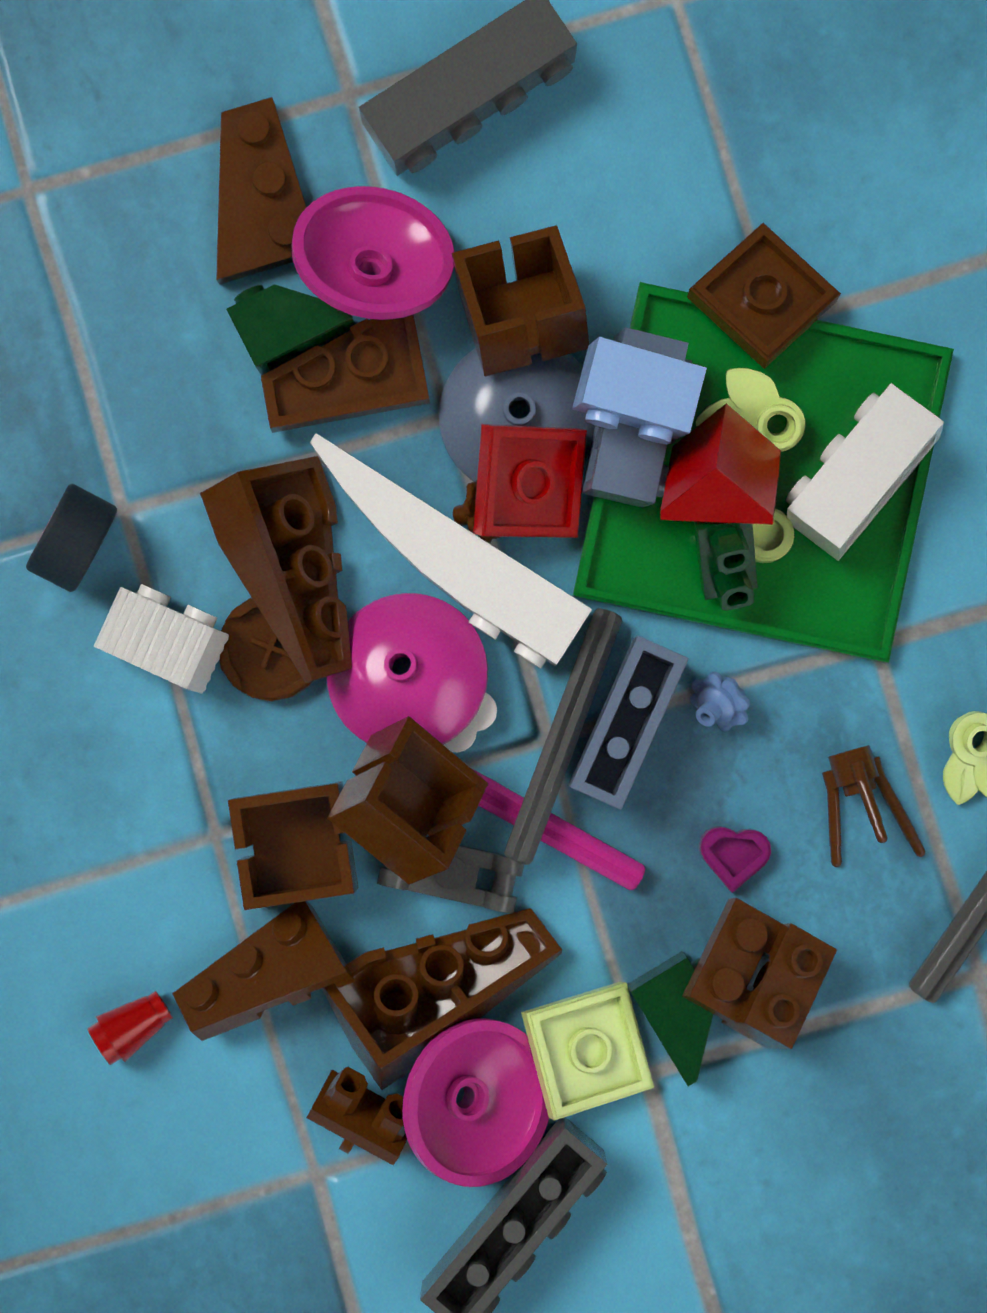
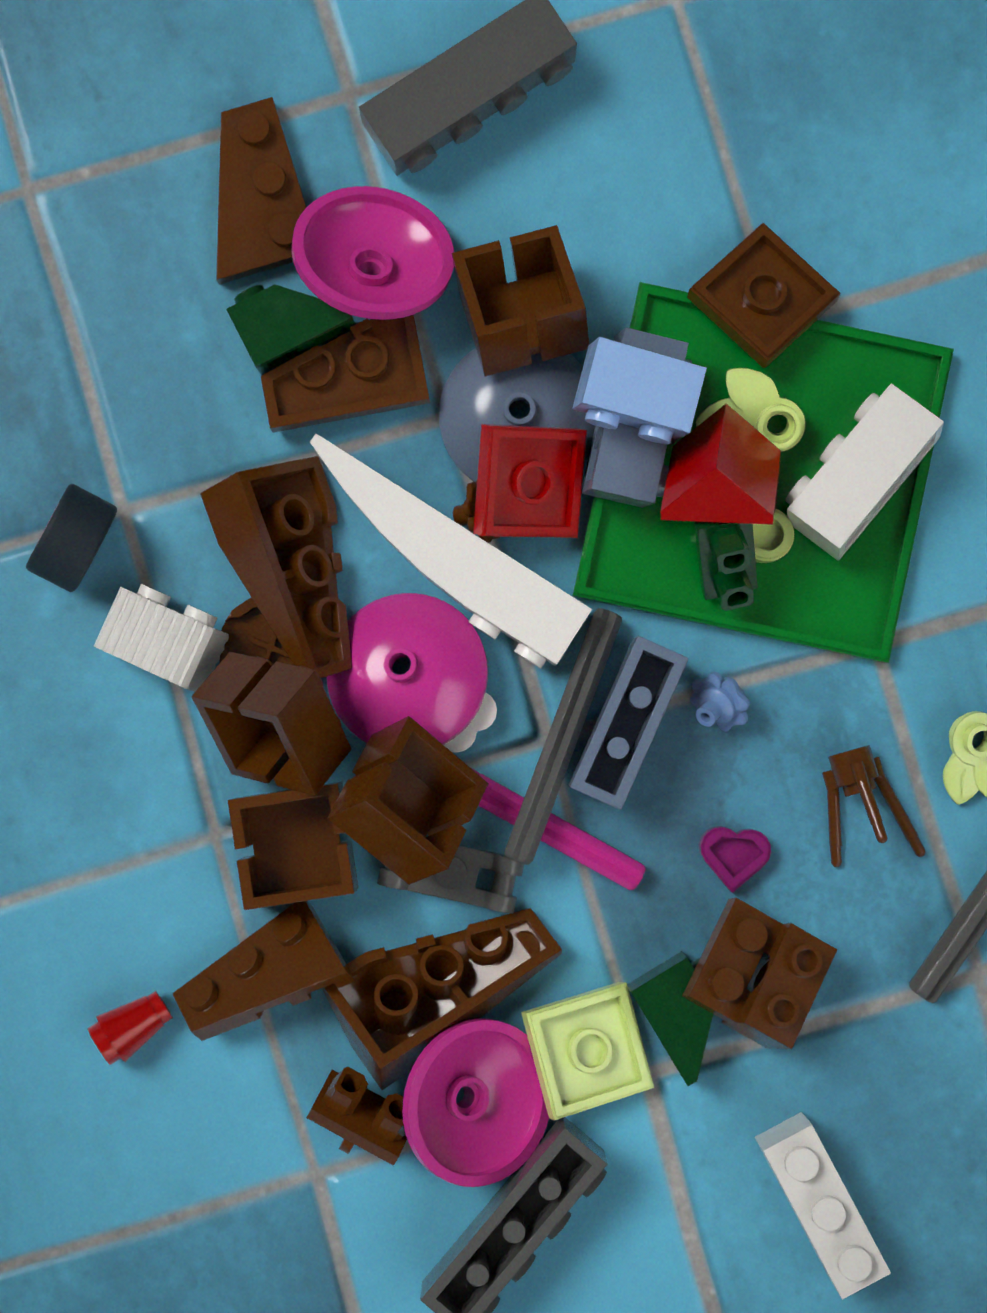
(269, 716): none -> reddish brown piece
(822, 1205): none -> white brick

